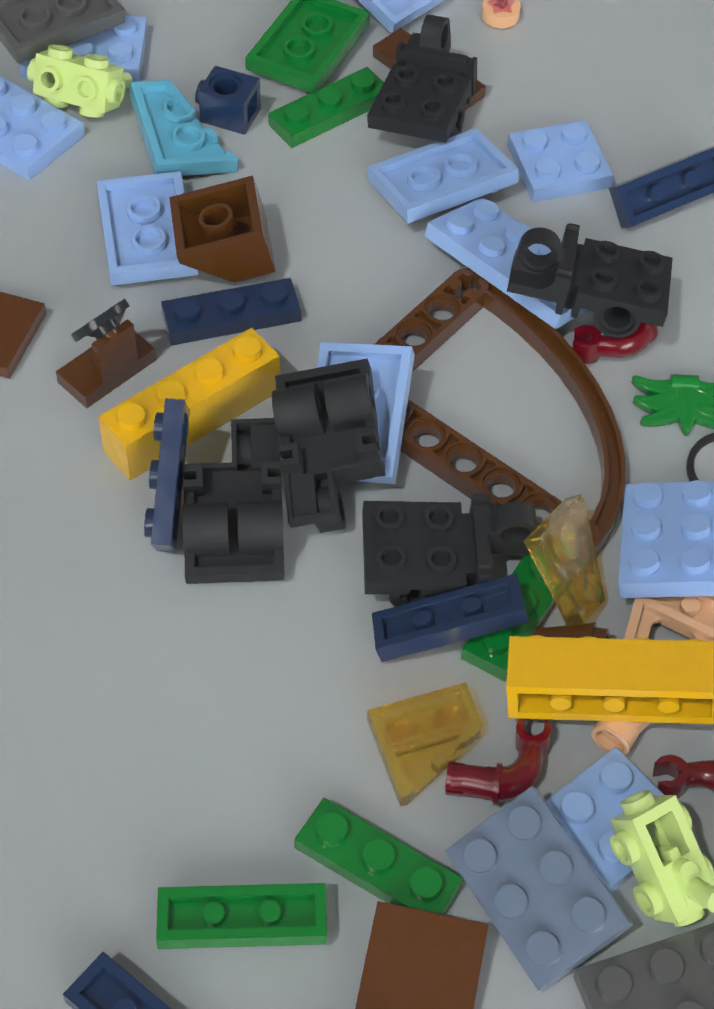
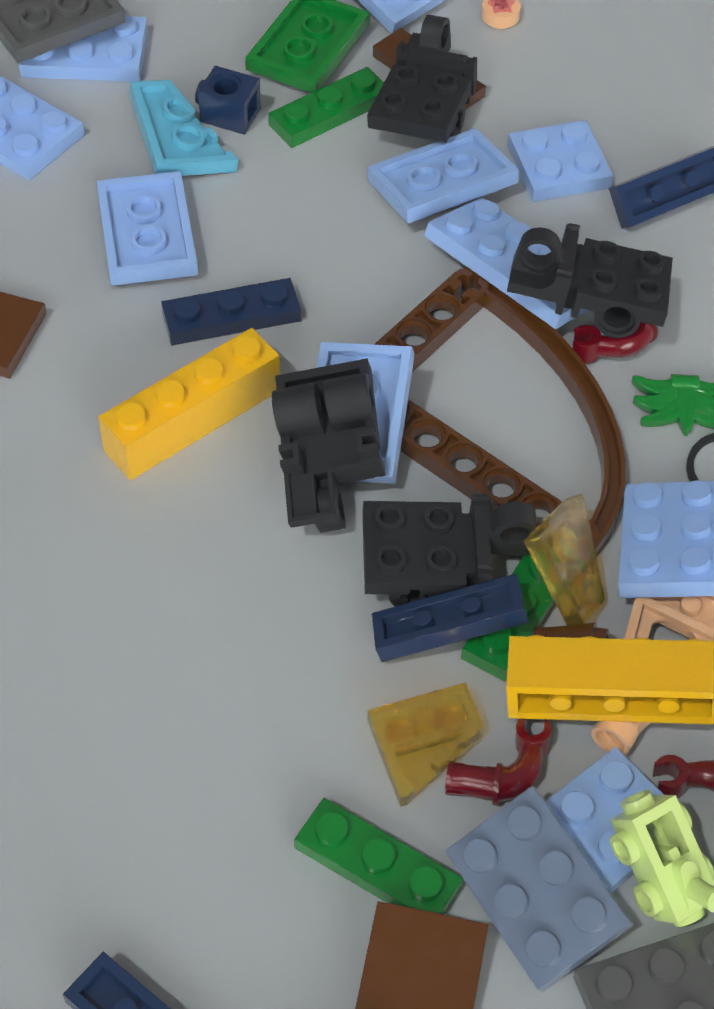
(78, 80): yellowish green brick -> none
(110, 361): reddish brown piece -> none
(167, 475): dark blue plate -> none
(223, 230): reddish brown slope -> none
(236, 510): black plate -> none
(241, 916): green plate -> none

